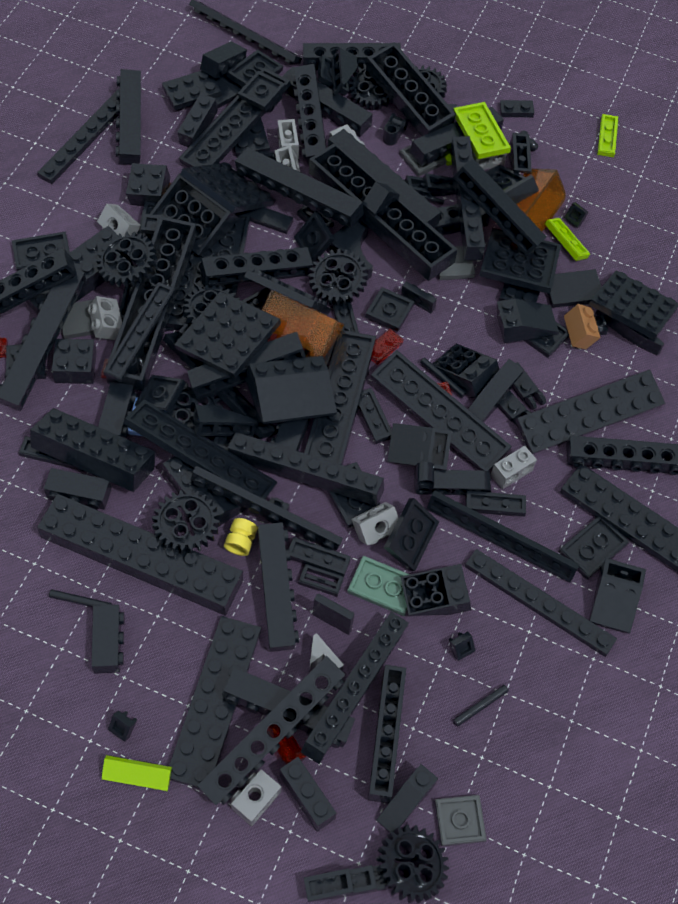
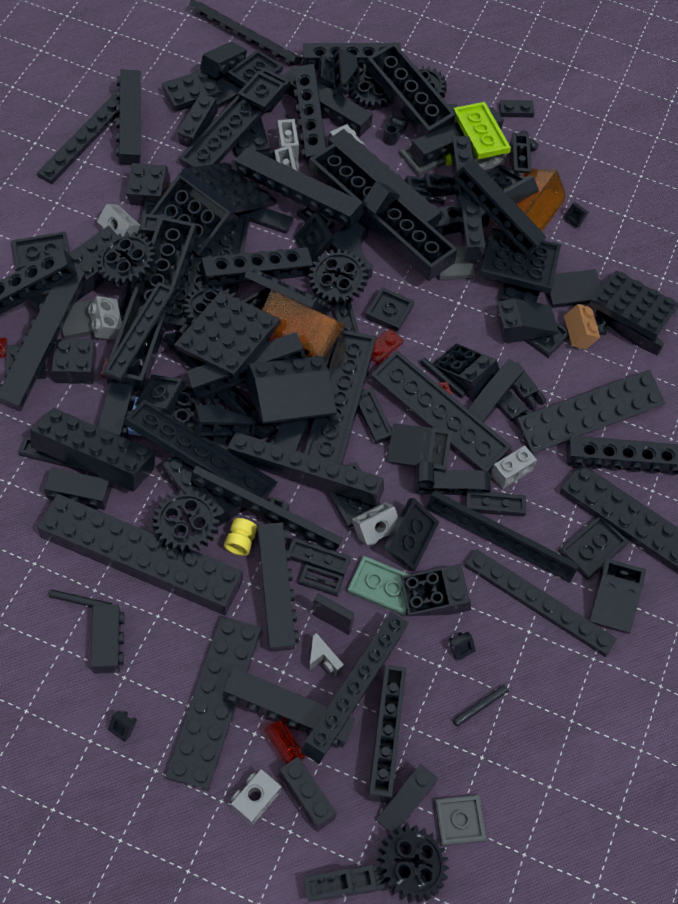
(136, 773): lime tile -> none
(210, 784): black brick -> none
(422, 299): black plate -> none
(567, 239): lime tile -> none
(607, 135): lime tile -> none

